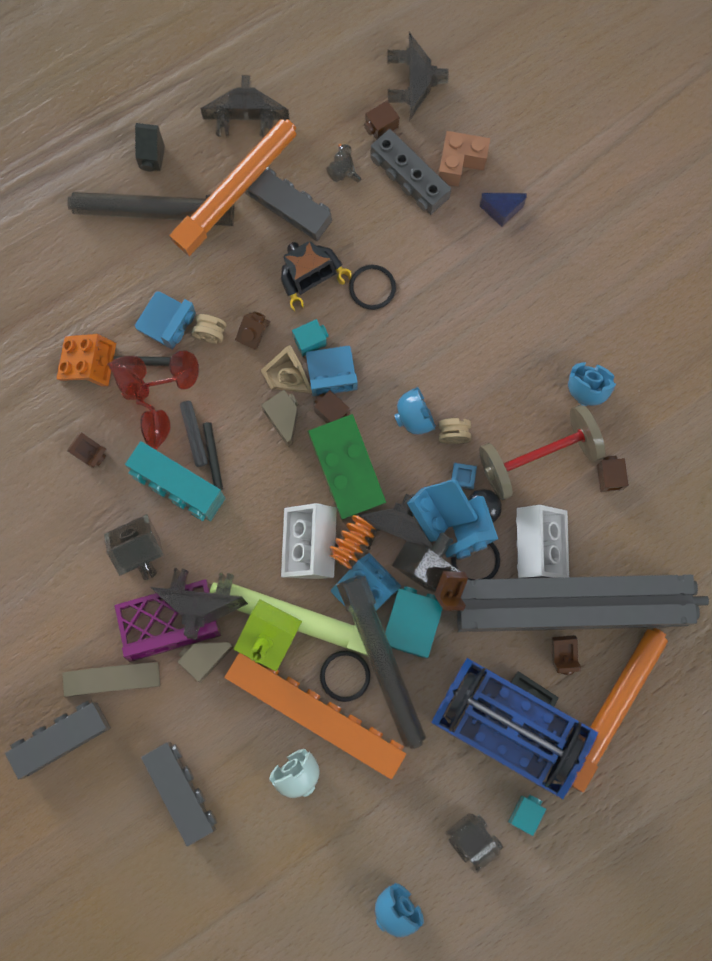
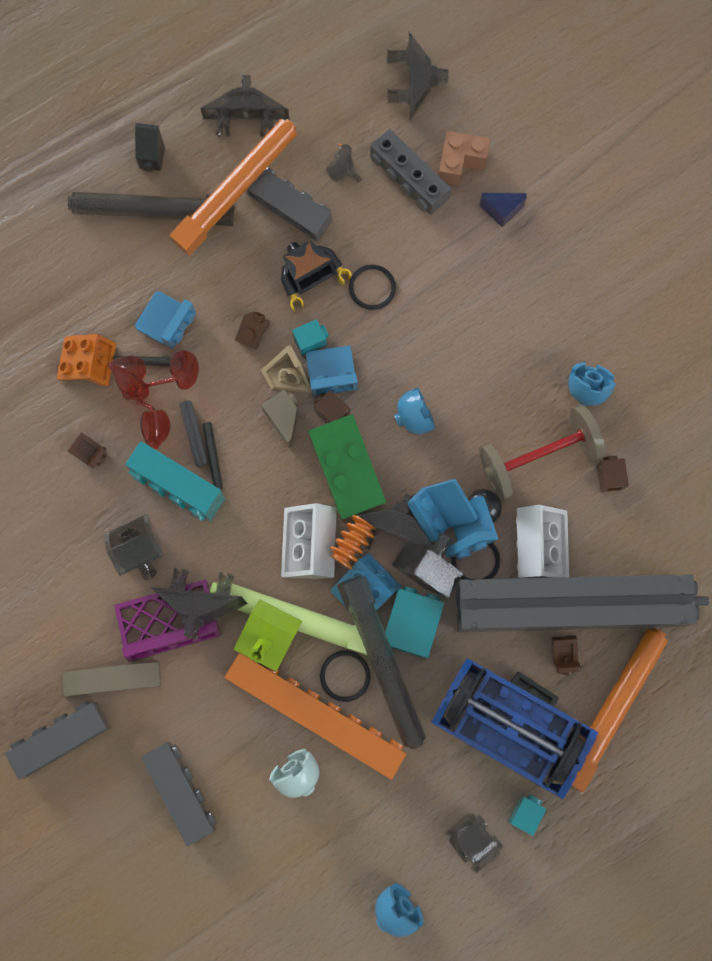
(203, 658): dark tan slope -> none
(209, 328): tan wheel -> none
(381, 120): reddish brown brick -> none
(451, 589): reddish brown bracket -> none
(454, 431): tan wheel -> none
(464, 475): dark azure tile -> none

